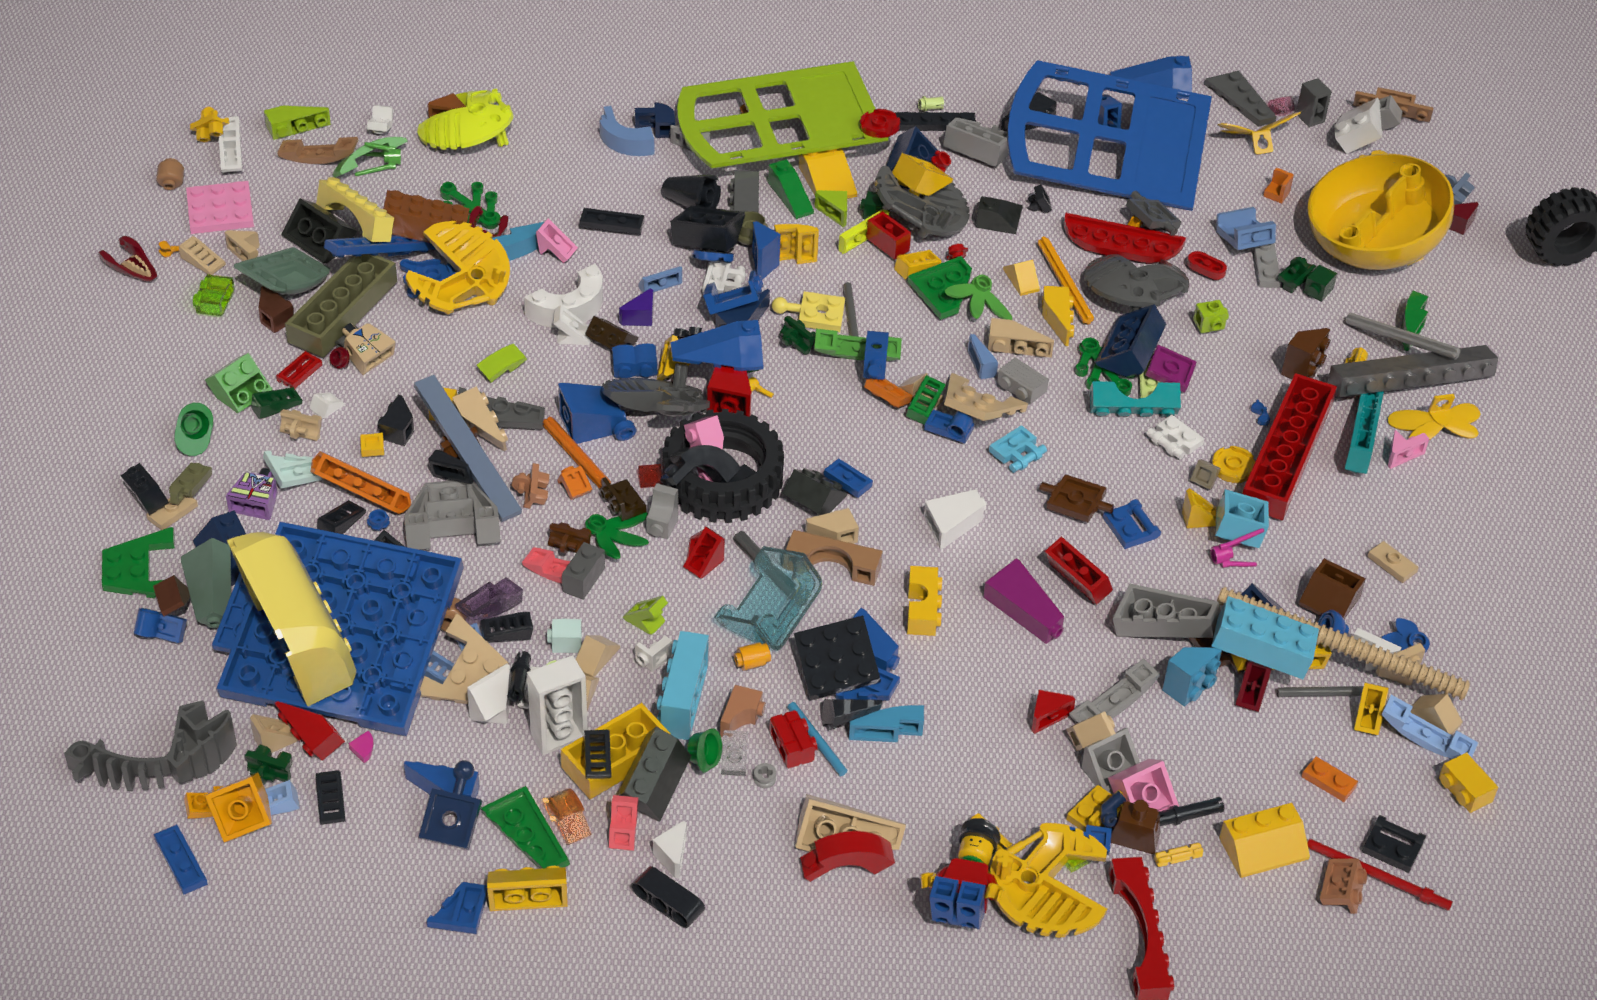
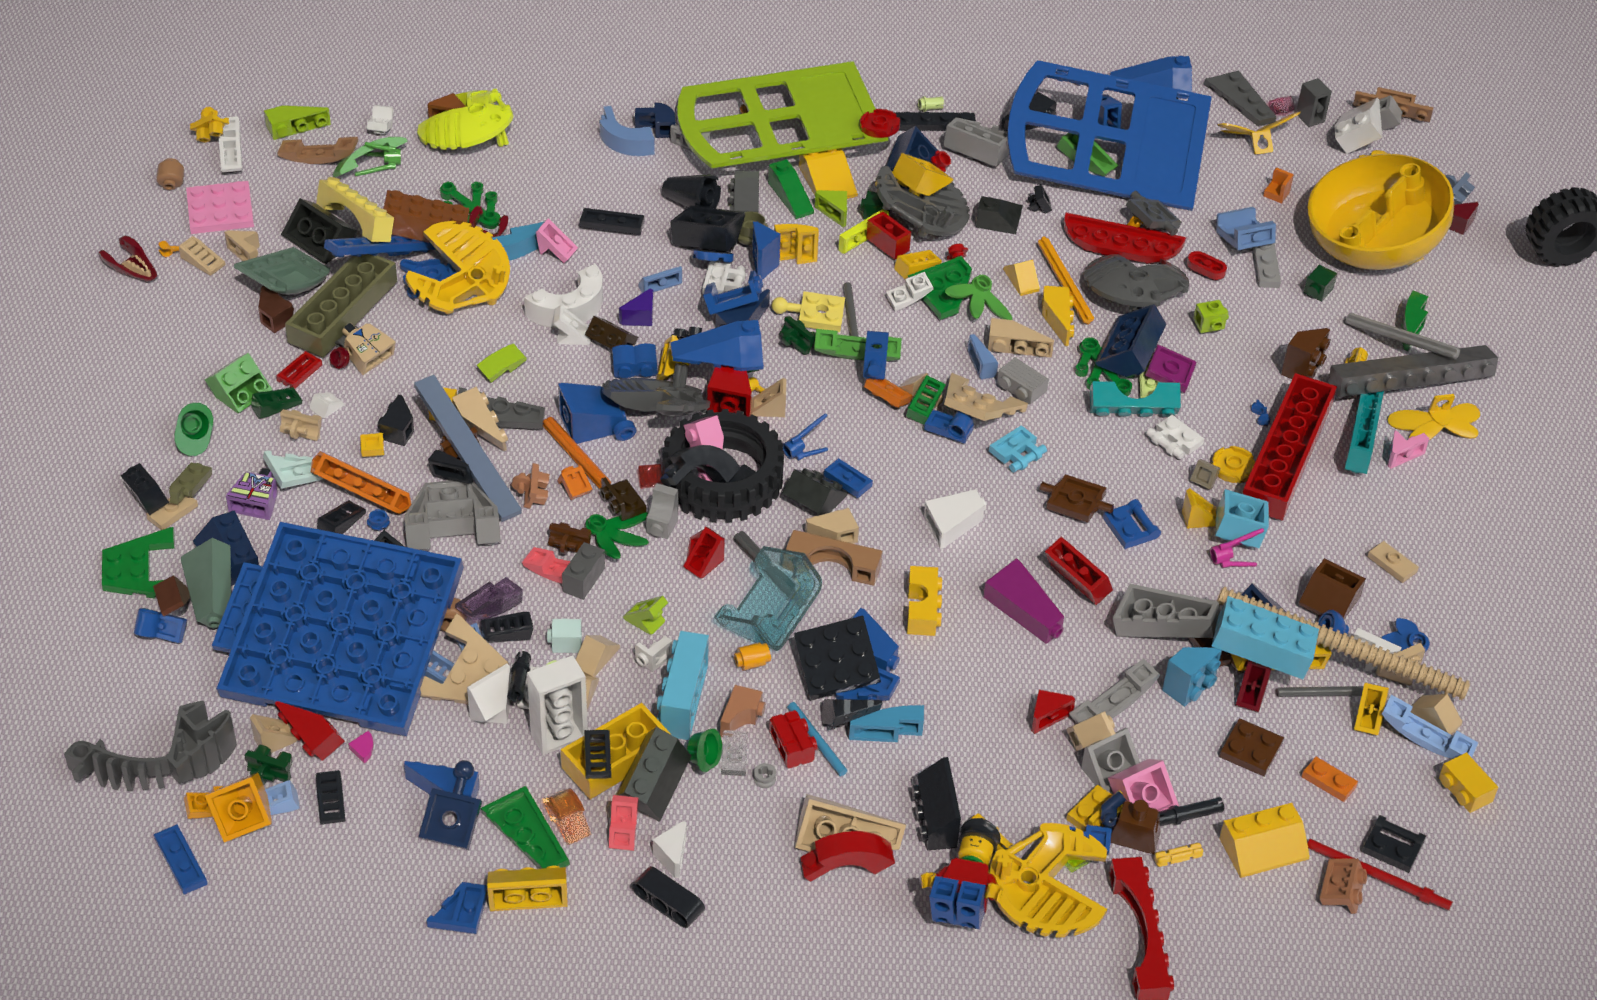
(214, 295): clear neon green brick -> none
(296, 612): light yellow slope -> none
(770, 401): none -> tan slope
(795, 446): none -> blue plant
(914, 289): none -> white slope
(937, 806): none -> black slope
(1100, 161): none -> bright green slope
(1251, 747): none -> reddish brown plate
(1295, 274): dark green hips -> none

